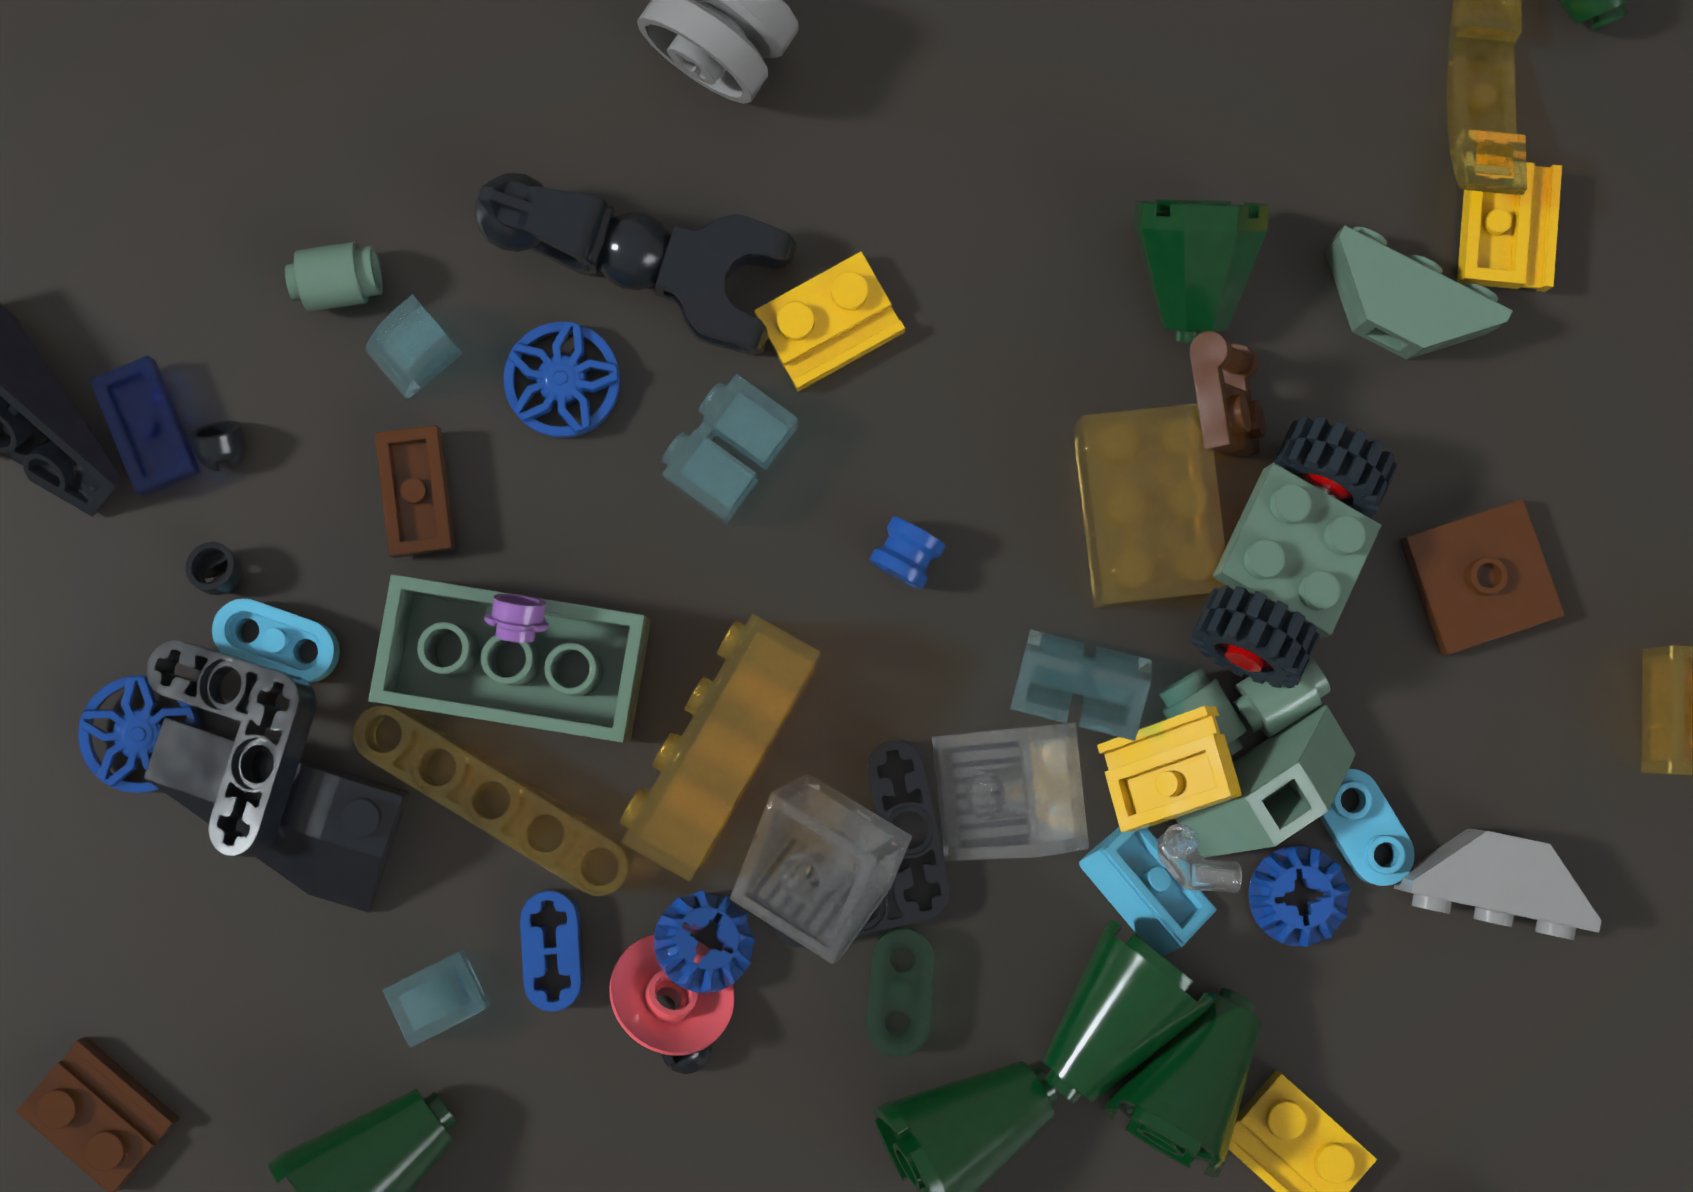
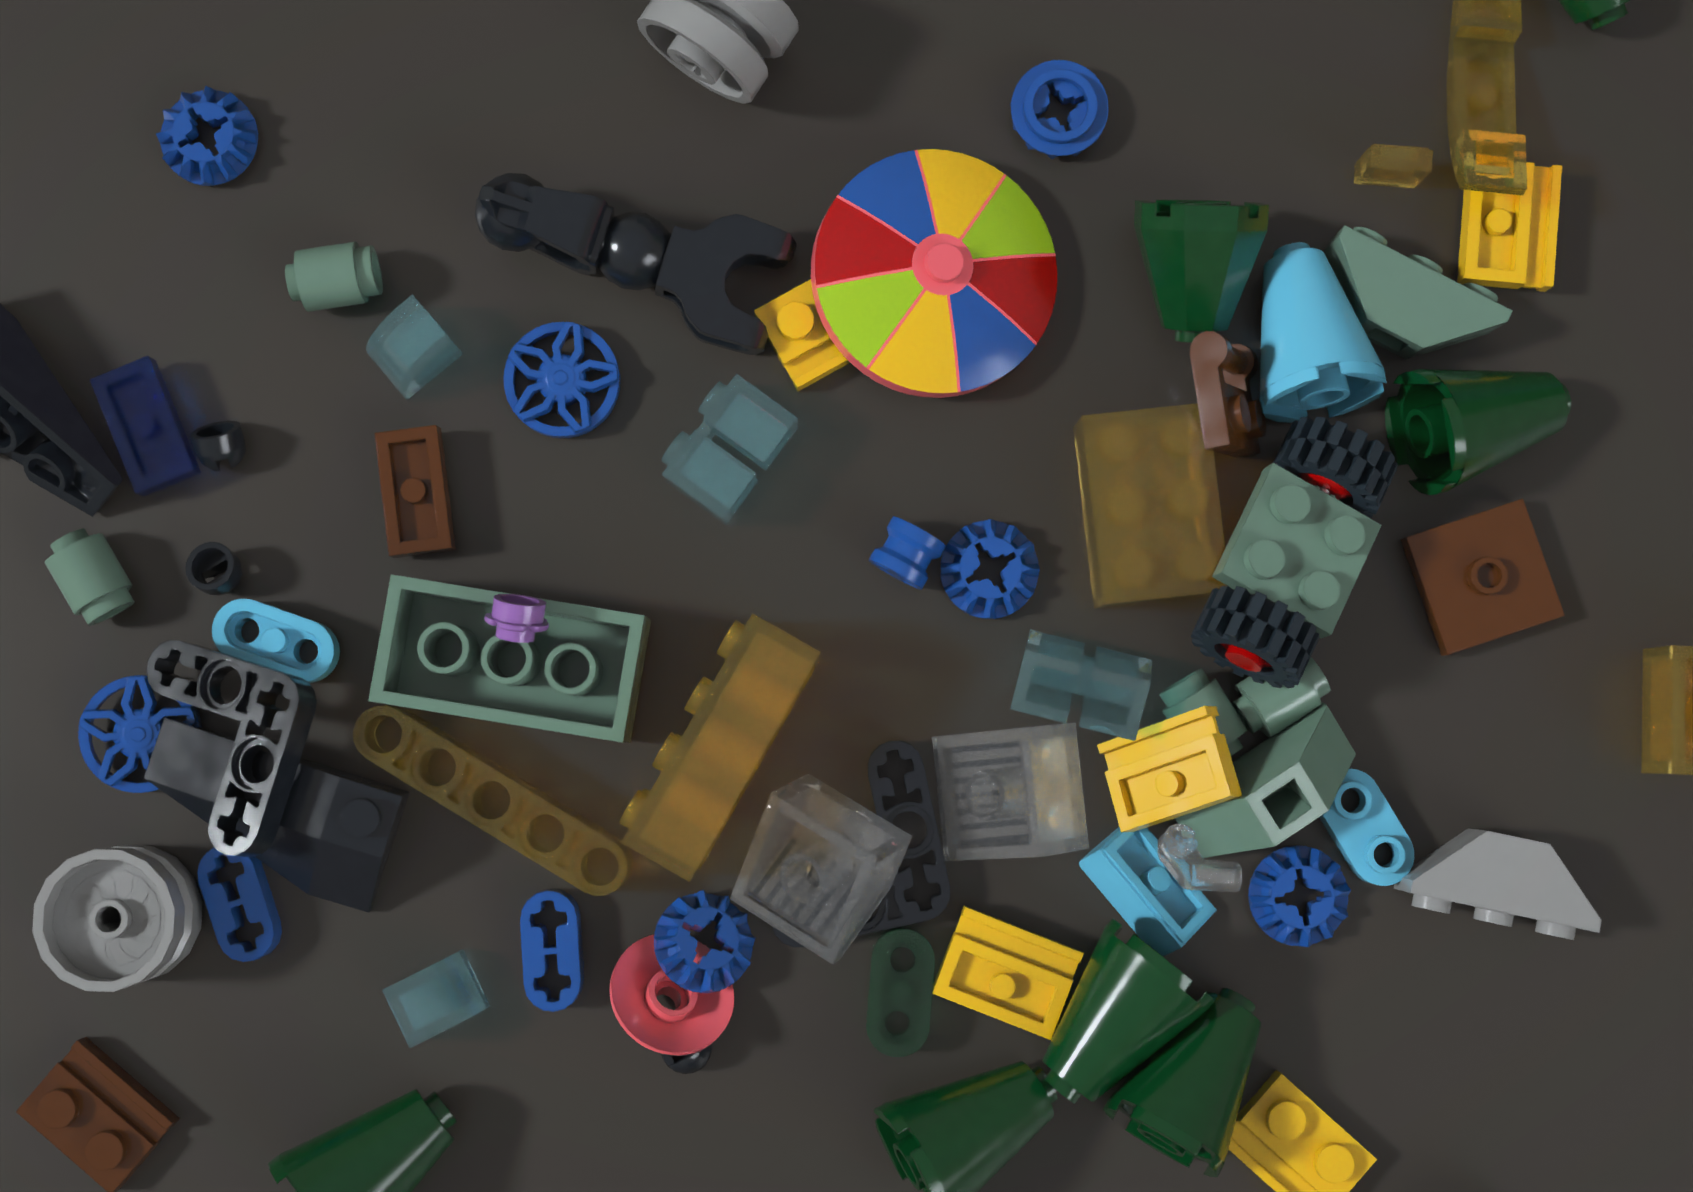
(80, 924): none -> light grey wheel
(89, 576): none -> sand green brick
(225, 907): none -> blue beam
(234, 141): none -> blue gear
(934, 273): none -> dish
(982, 597): none -> blue gear
(1007, 972): none -> yellow plate
(1070, 84): none -> blue gear
(1312, 340): none -> medium azure cone
(1393, 166): none -> clear yellow tile
(1469, 421): none -> dark green cone

